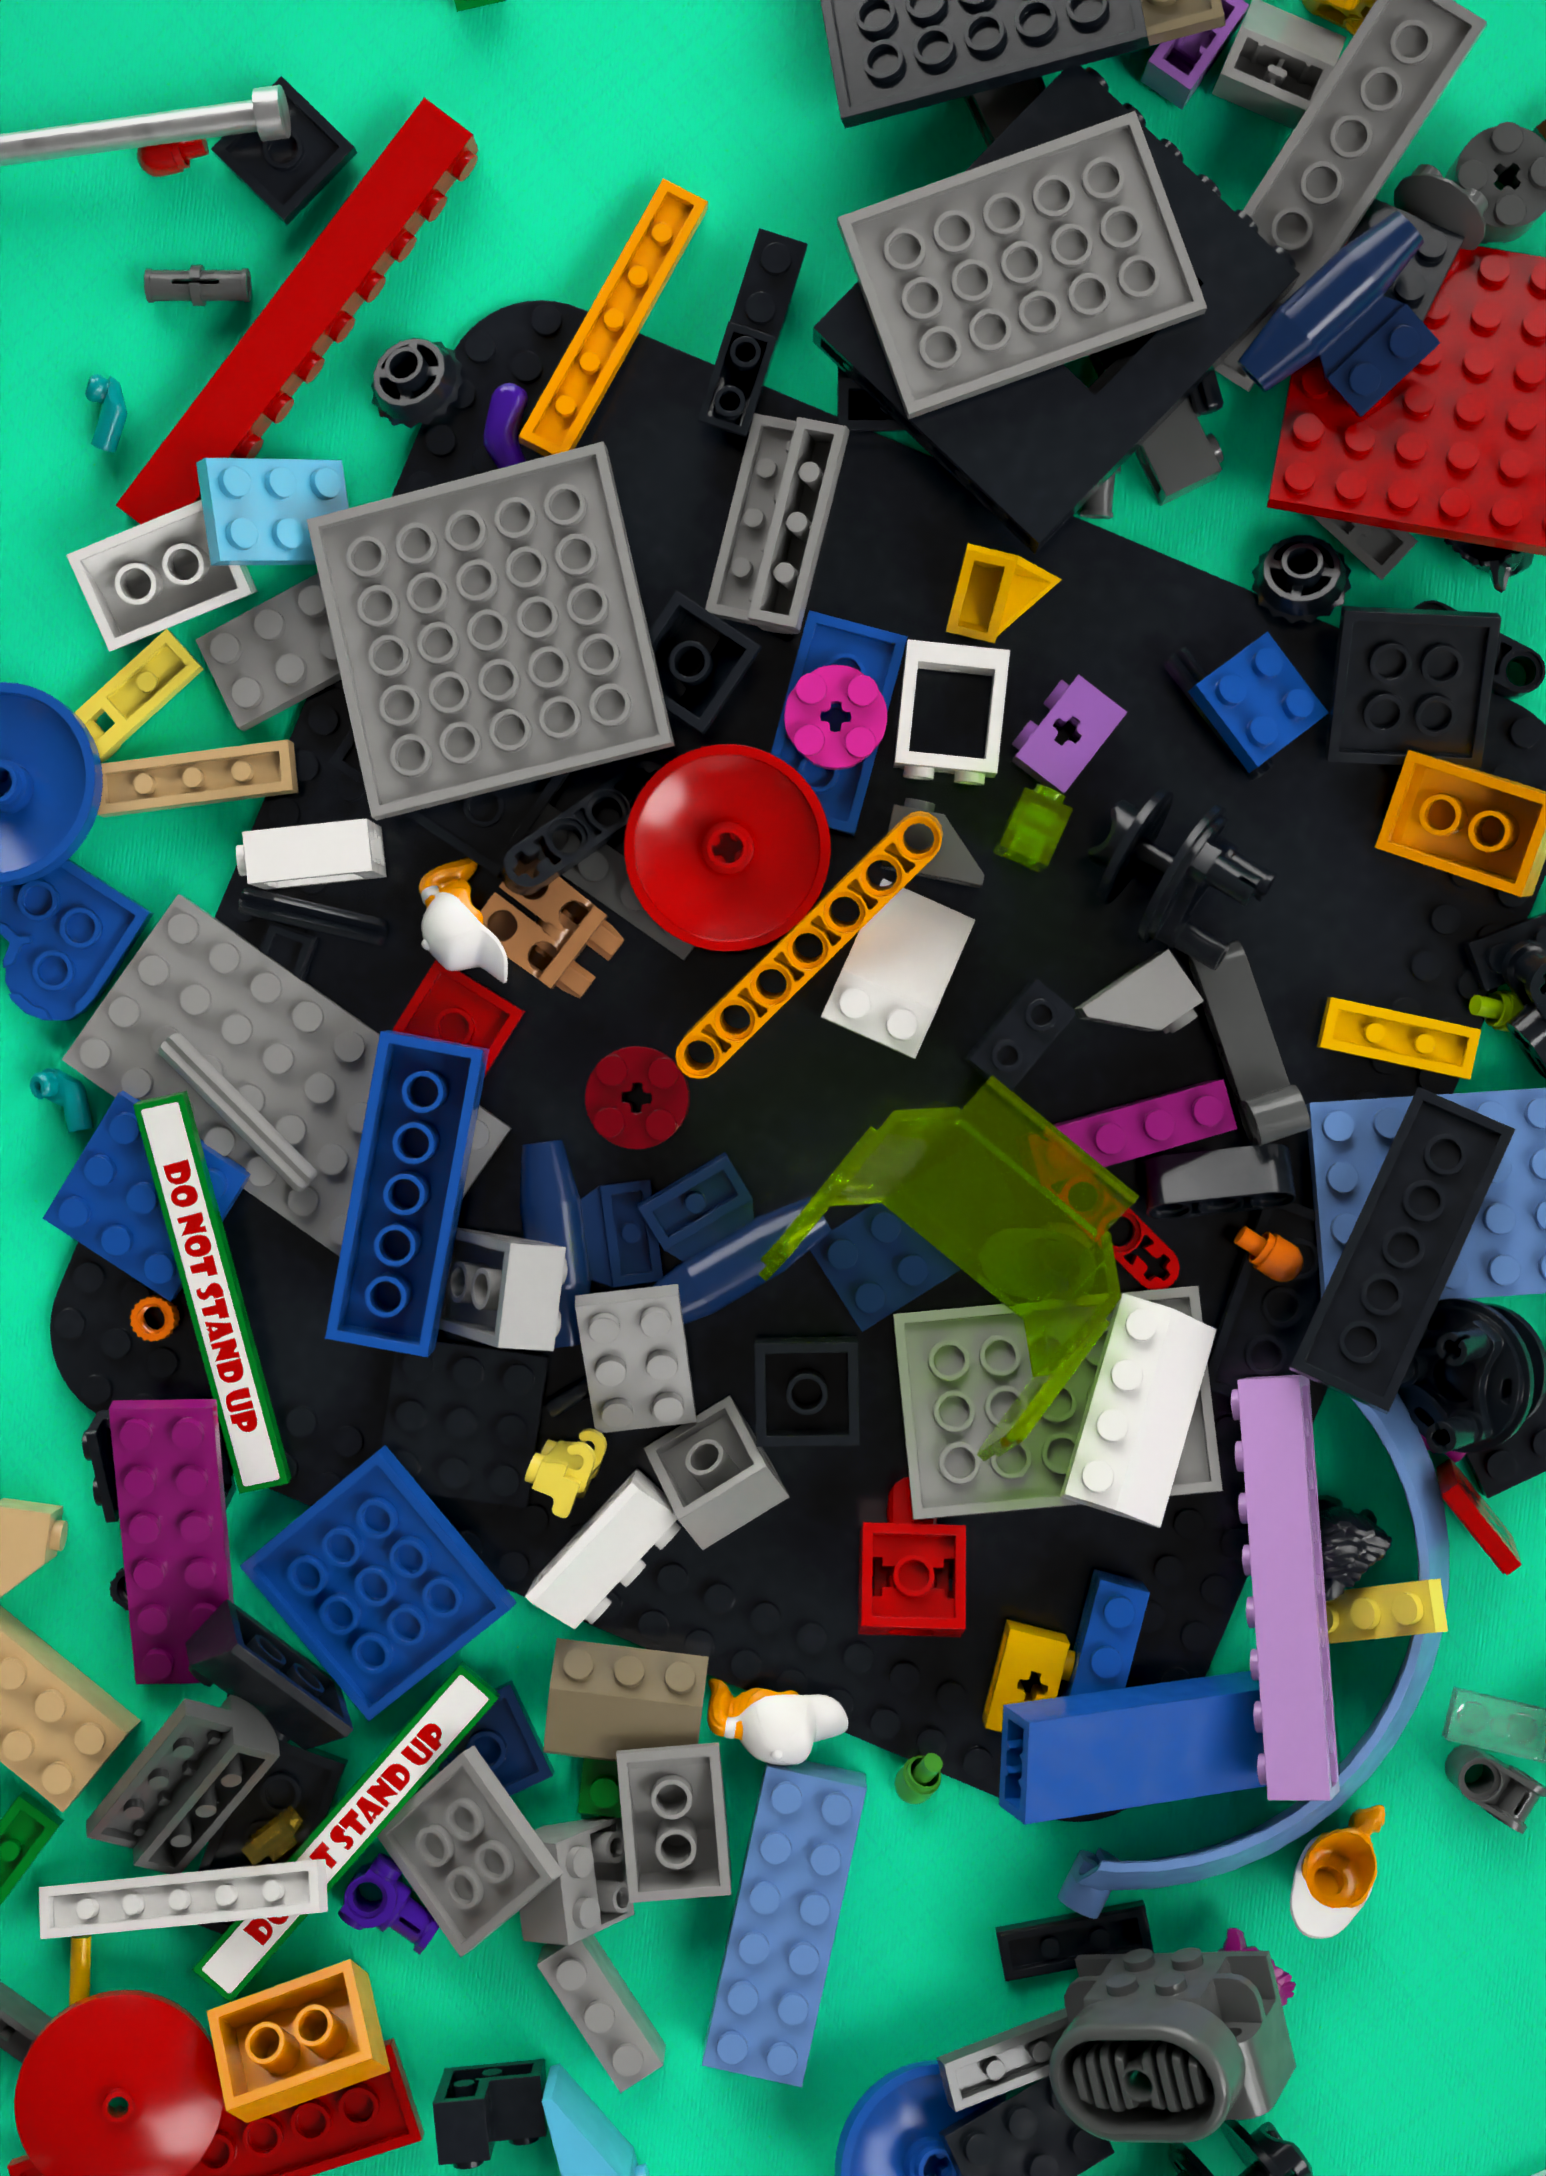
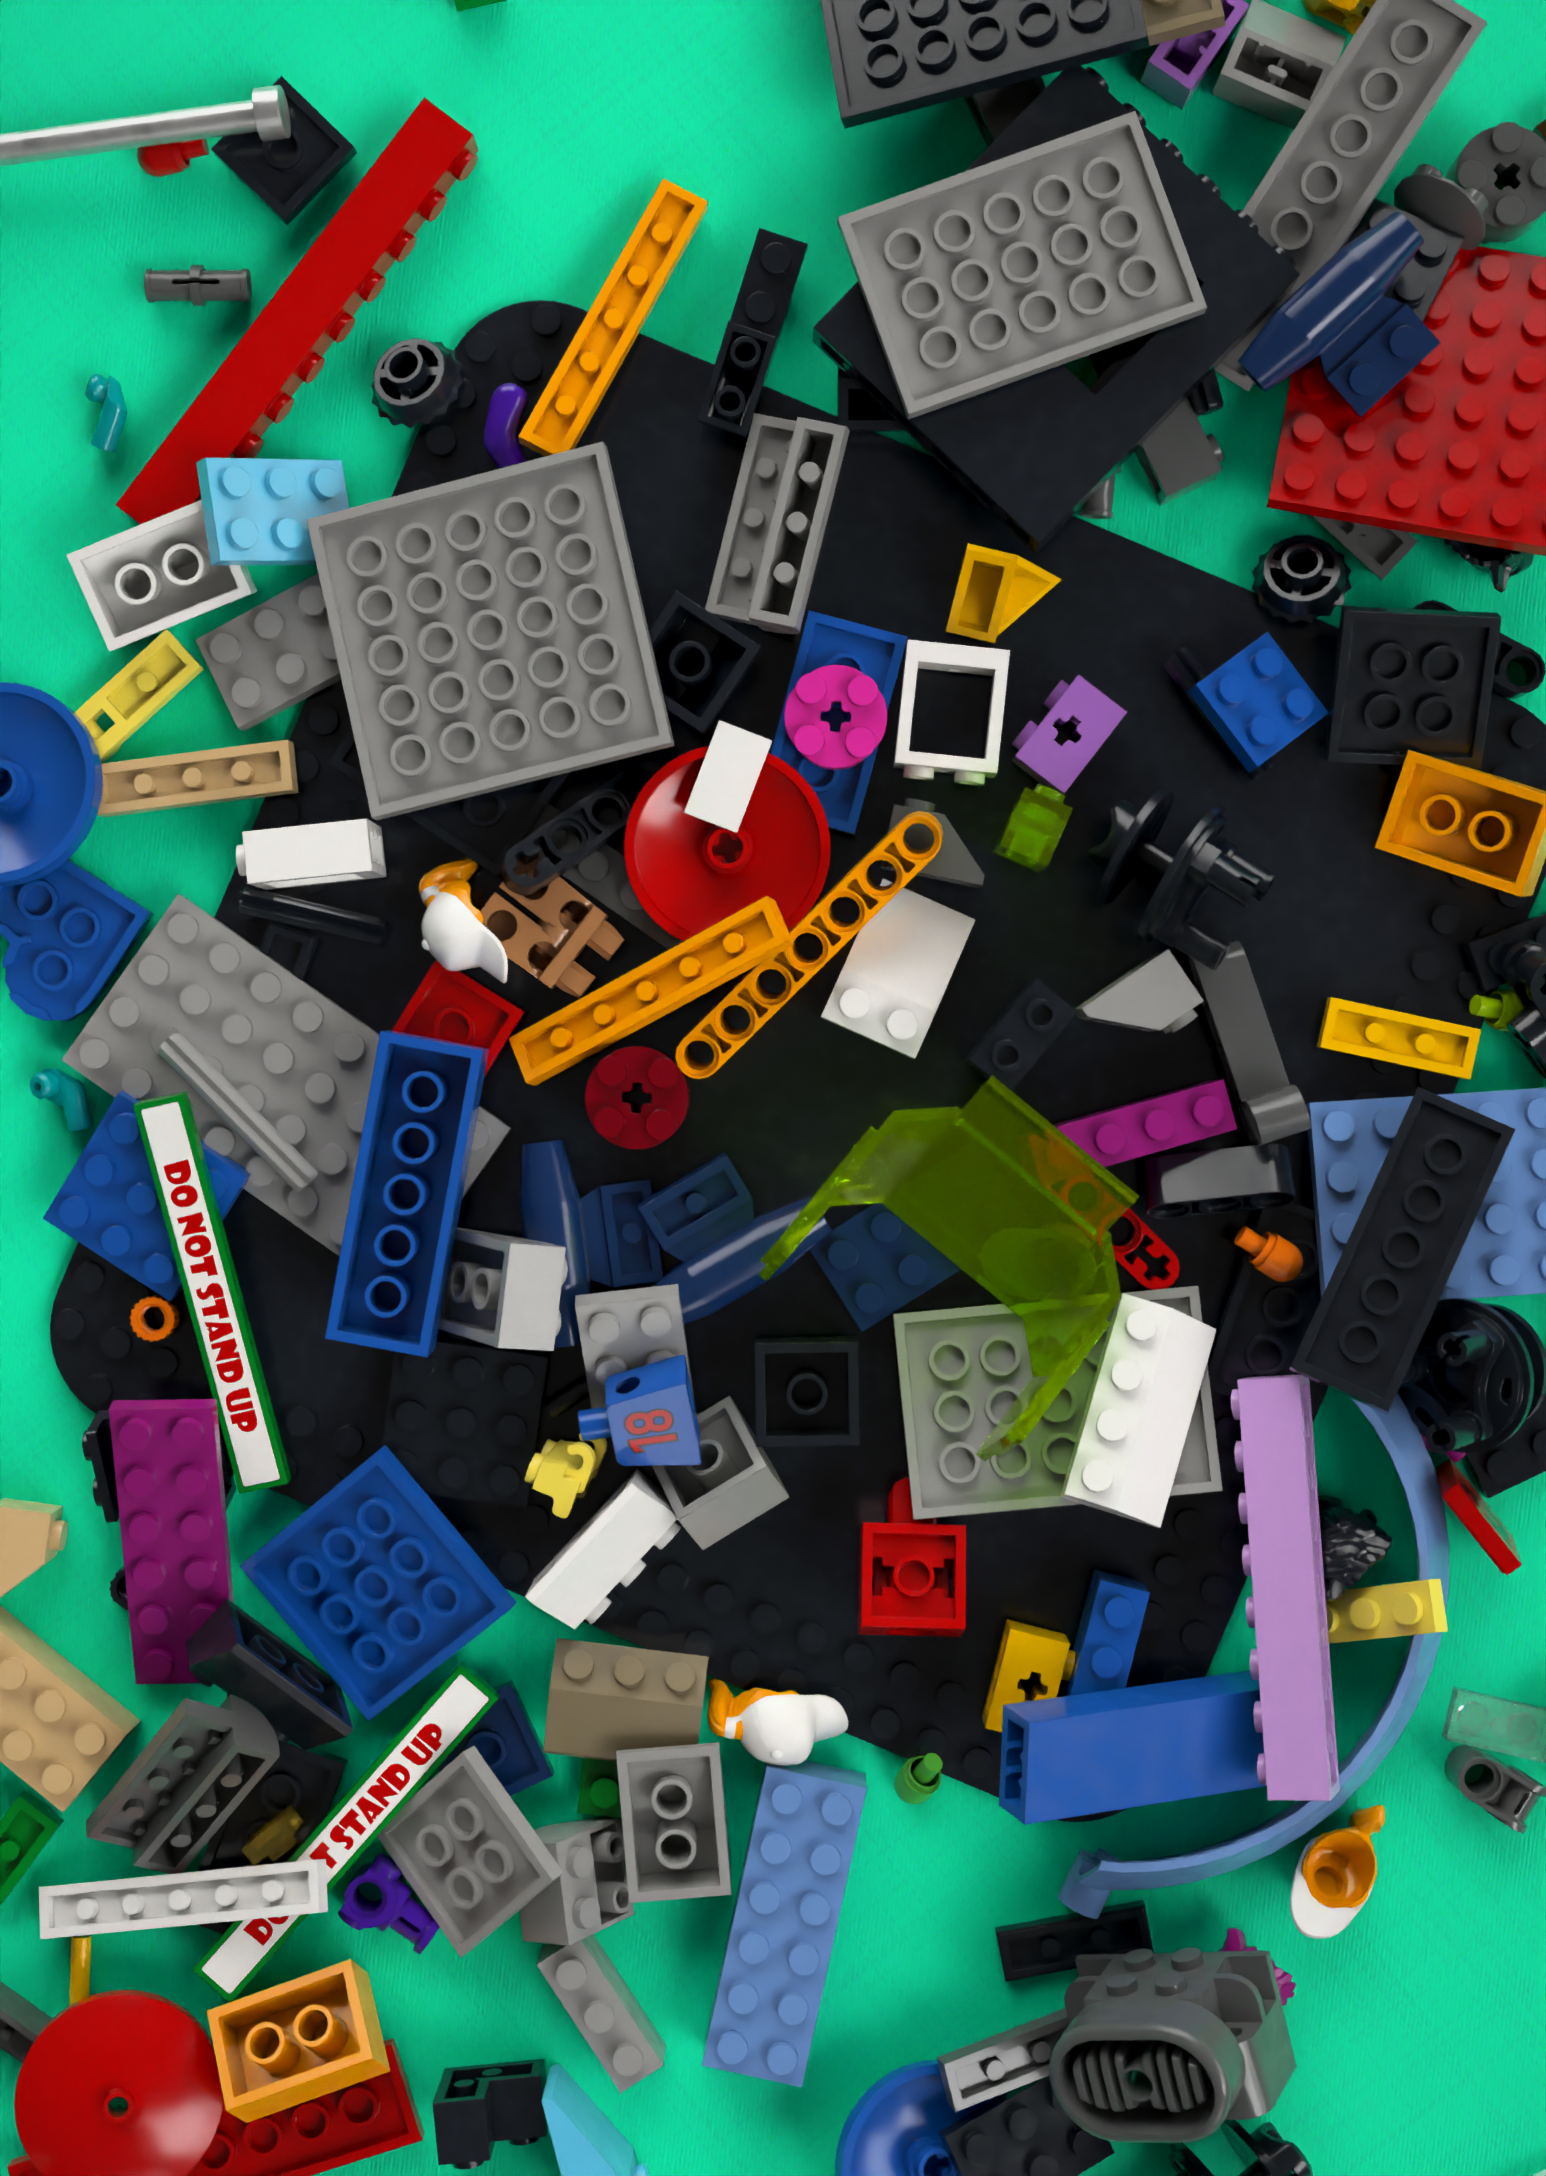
(648, 1416): none -> blue torso
(651, 991): none -> light orange plate
(728, 776): none -> white sticker

